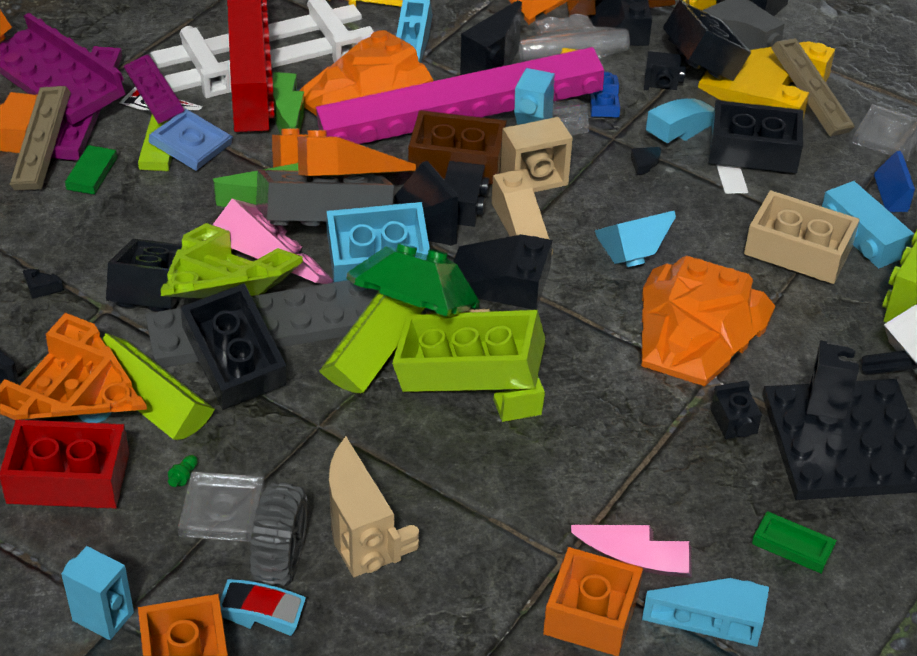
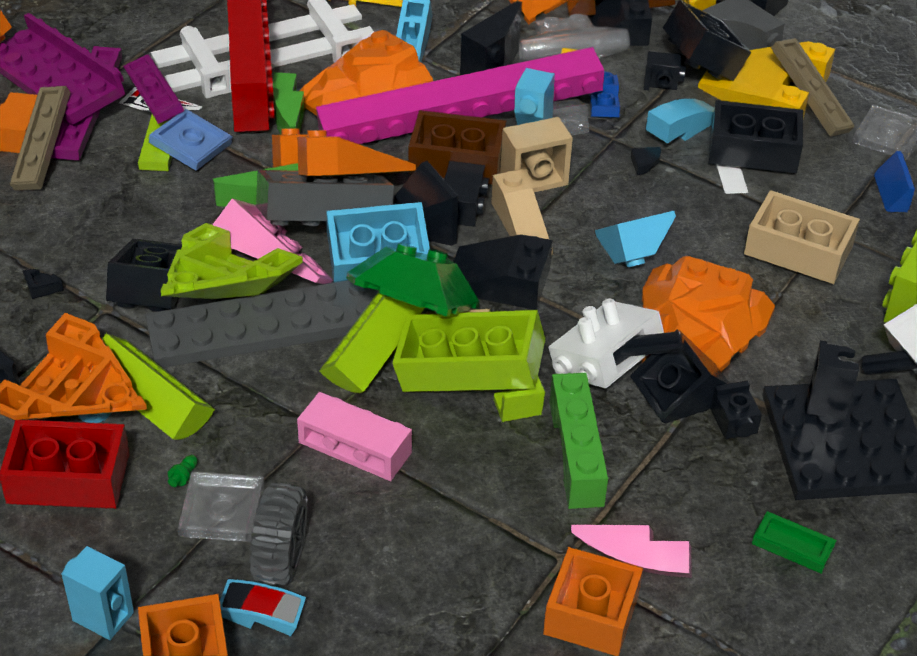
(91, 169): green tile -> none
(233, 346): black brick -> none
(355, 436): none -> bright pink brick
(362, 518): tan piece -> none
(581, 445): none -> bright green arch
(612, 342): none -> white piece
(678, 382): none -> black slope
(714, 608): medium azure slope -> none
(879, 232): medium azure brick -> none

